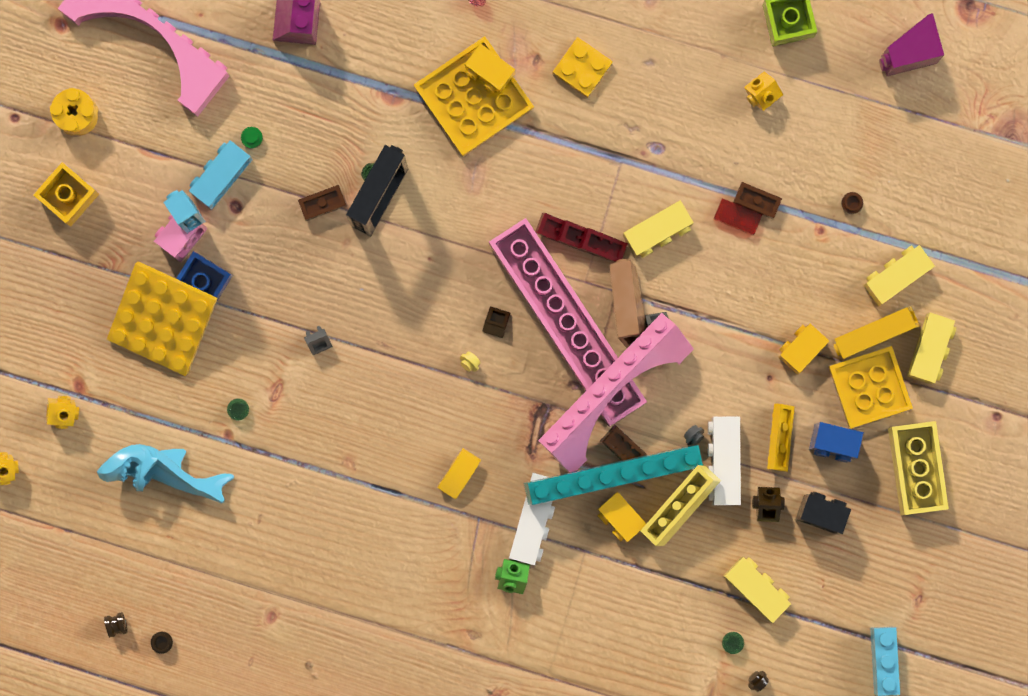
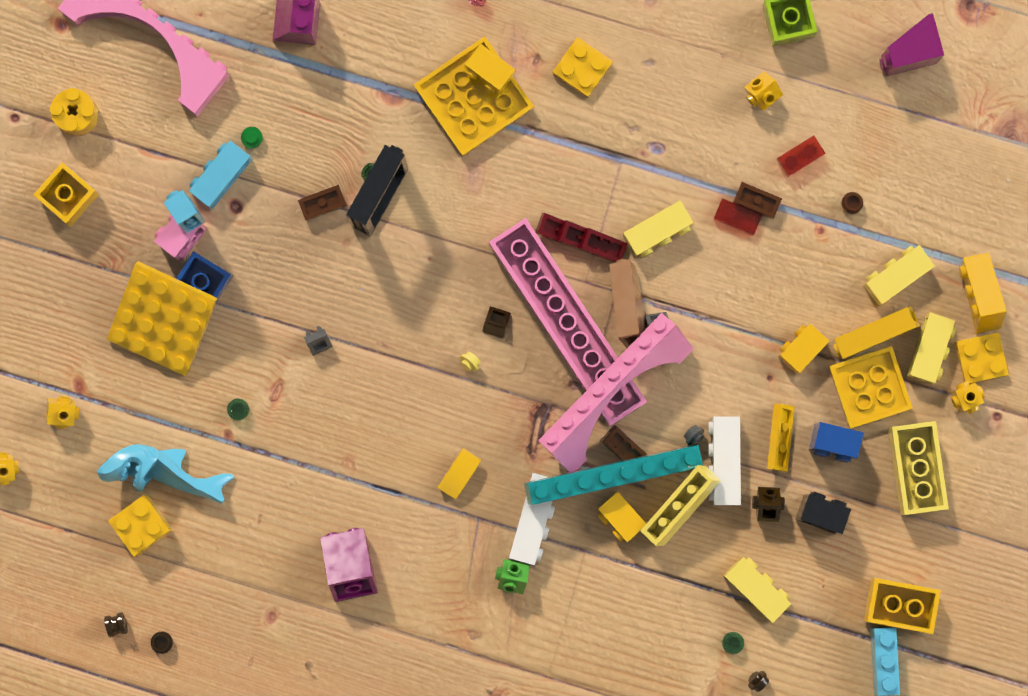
(140, 525): none -> yellow brick
(348, 564): none -> slope
(801, 156): none -> clear red plate
(902, 605): none -> yellow brick
(960, 401): none -> yellow brick
(982, 358): none -> yellow plate
(983, 293): none -> yellow wedge

